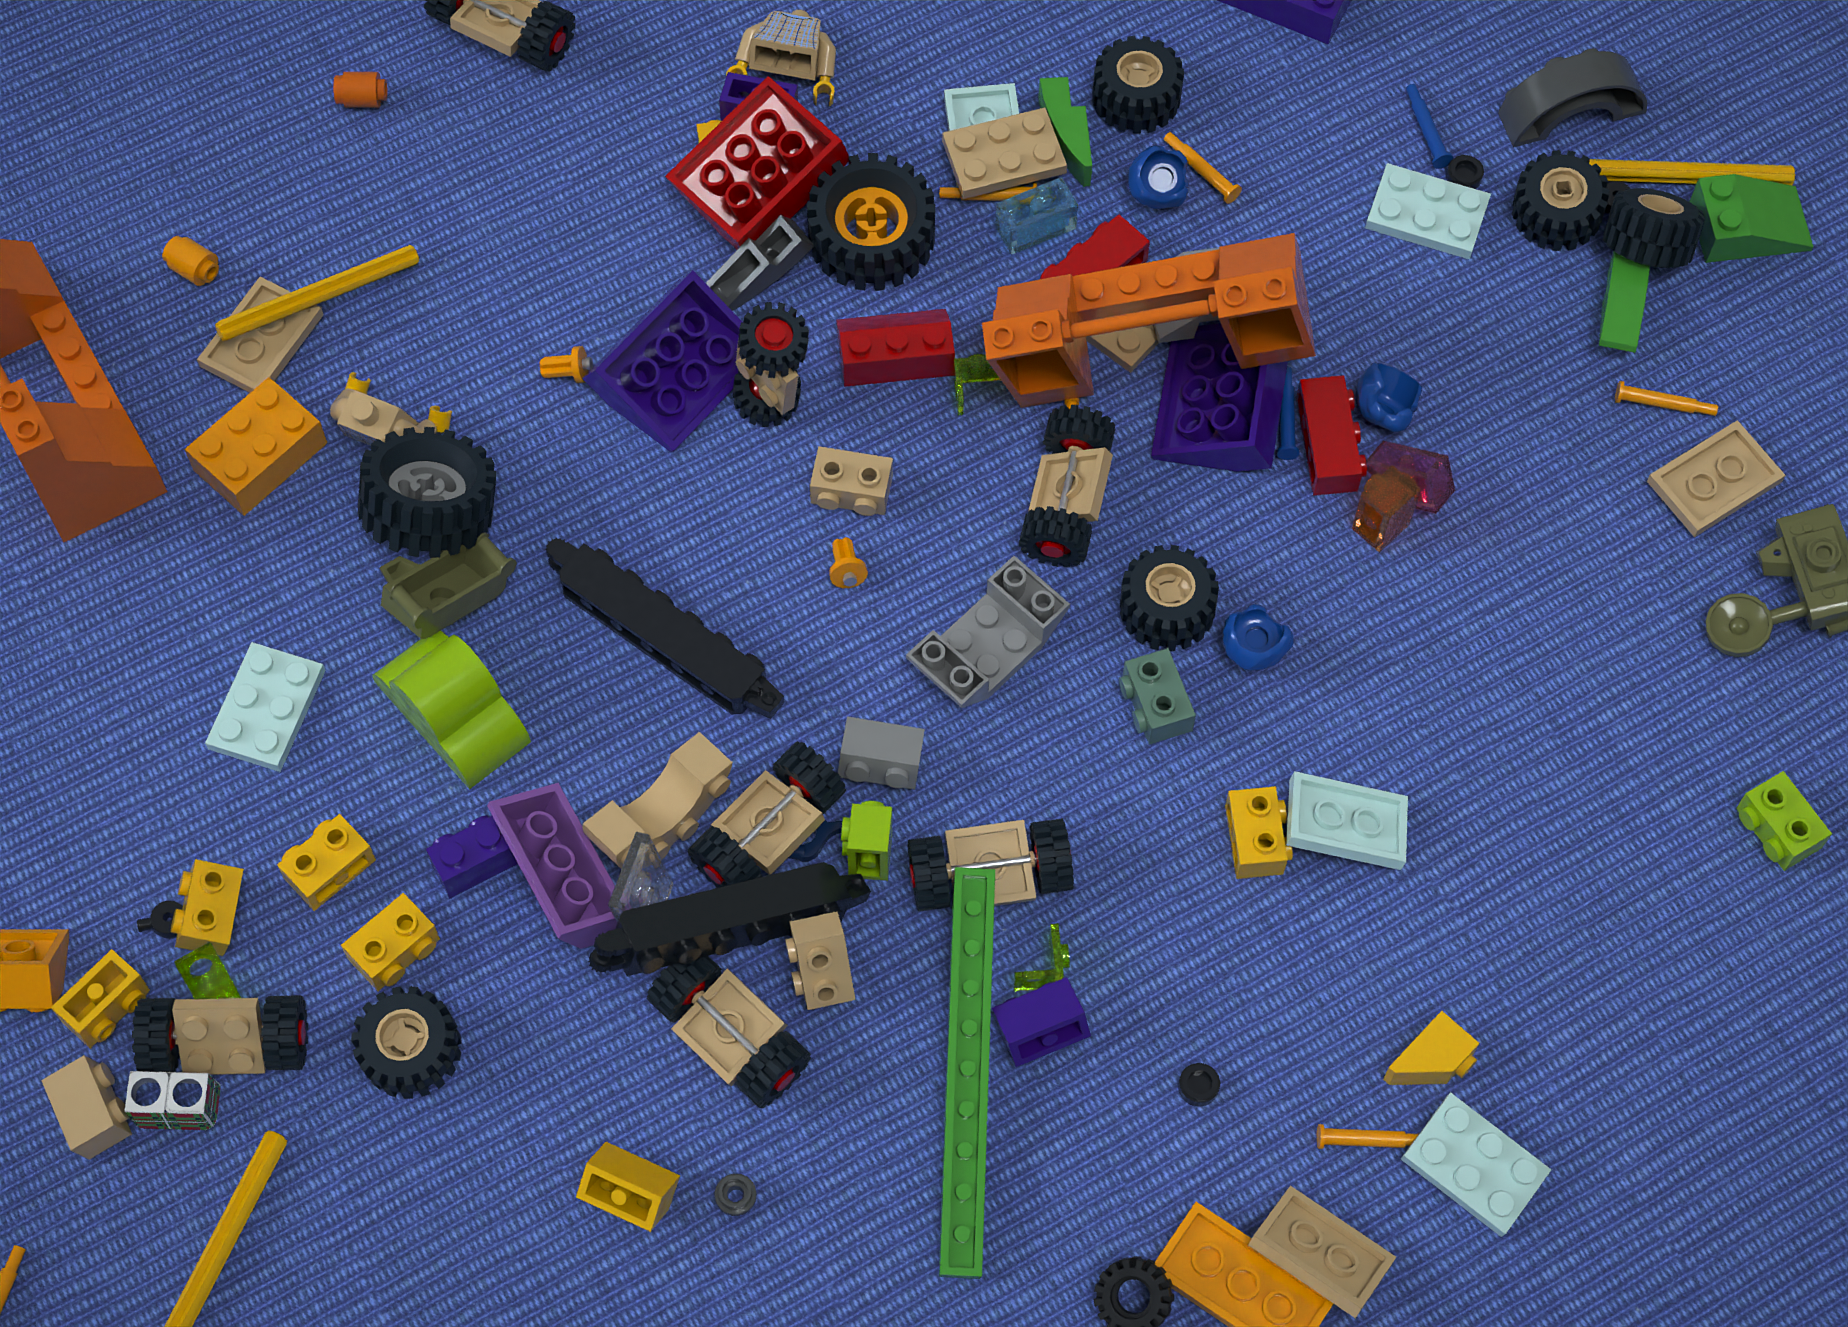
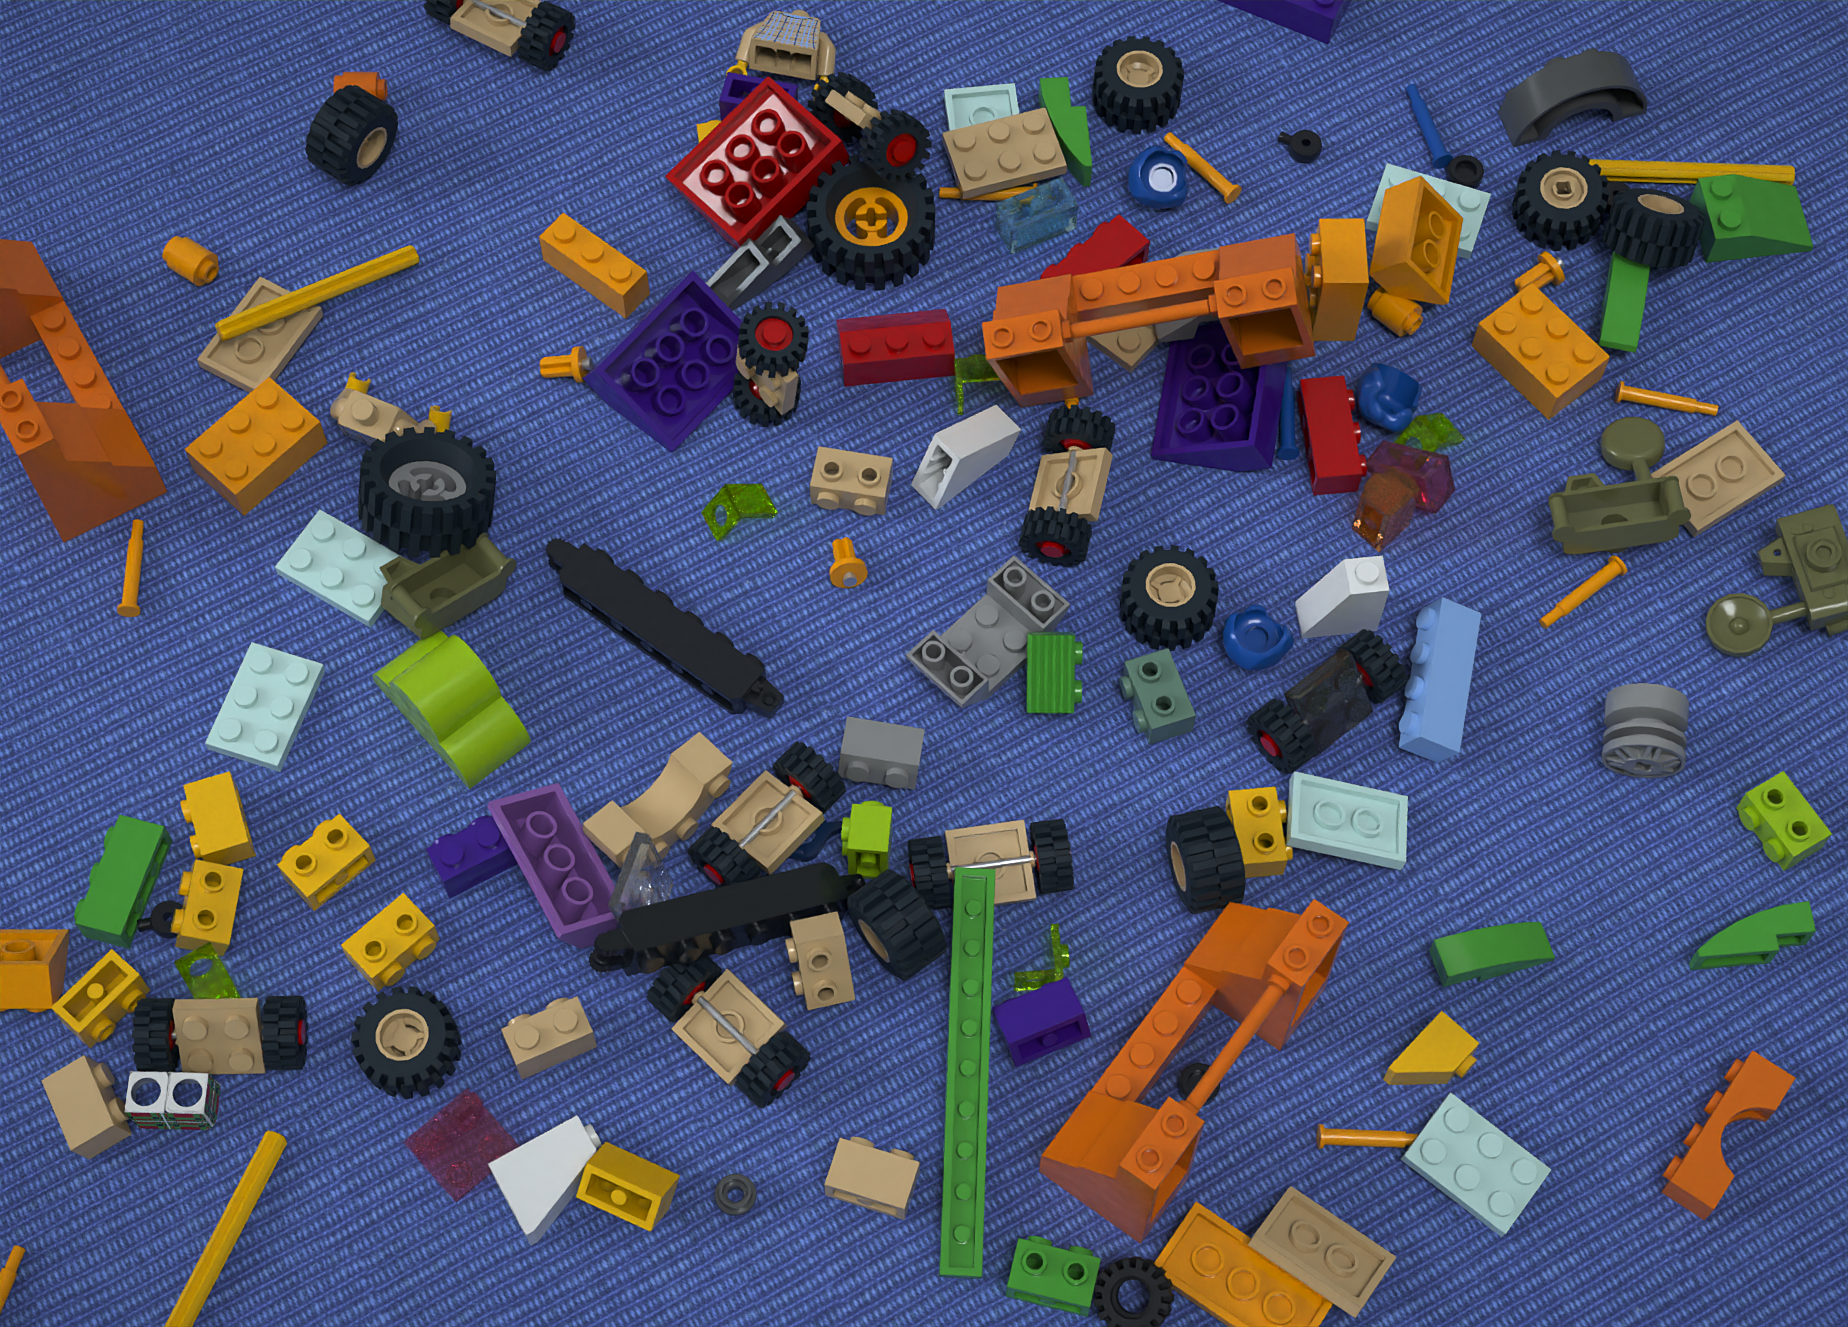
(123, 881): none -> bright green brick
(129, 605): none -> light orange piece
(218, 820): none -> yellow brick
(338, 567): none -> light aqua plate
(351, 135): none -> black wheel
(460, 1144): none -> clear pink hinge
(545, 1174): none -> white slope
(548, 1036): none -> tan brick
(594, 265): none -> light orange brick
(740, 502): none -> clear neon green bracket
(872, 1177): none -> tan brick
(893, 140): none -> black plate
(897, 924): none -> black wheel
(964, 454): none -> white slope
(1051, 672): none -> bright green brick
(1053, 1275): none -> bright green brick
(1205, 859): none -> black wheel
(1251, 966): none -> orange brick
(1303, 146): none -> black piece
(1327, 702): none -> plate
(1336, 278): none -> light orange brick
(1345, 599): none -> white slope
(1395, 312): none -> light orange brick
(1416, 243): none -> light orange slope
(1432, 431): none -> clear neon green bracket
(1439, 680): none -> light blue brick
(1490, 952): none -> bright green slope
(1540, 351): none -> light orange brick
(1546, 271): none -> light orange piece
(1585, 590): none -> light orange piece
(1622, 514): none -> olive piece
(1645, 730): none -> light grey wheel
(1702, 1174): none -> orange arch
(1757, 937): none -> bright green slope

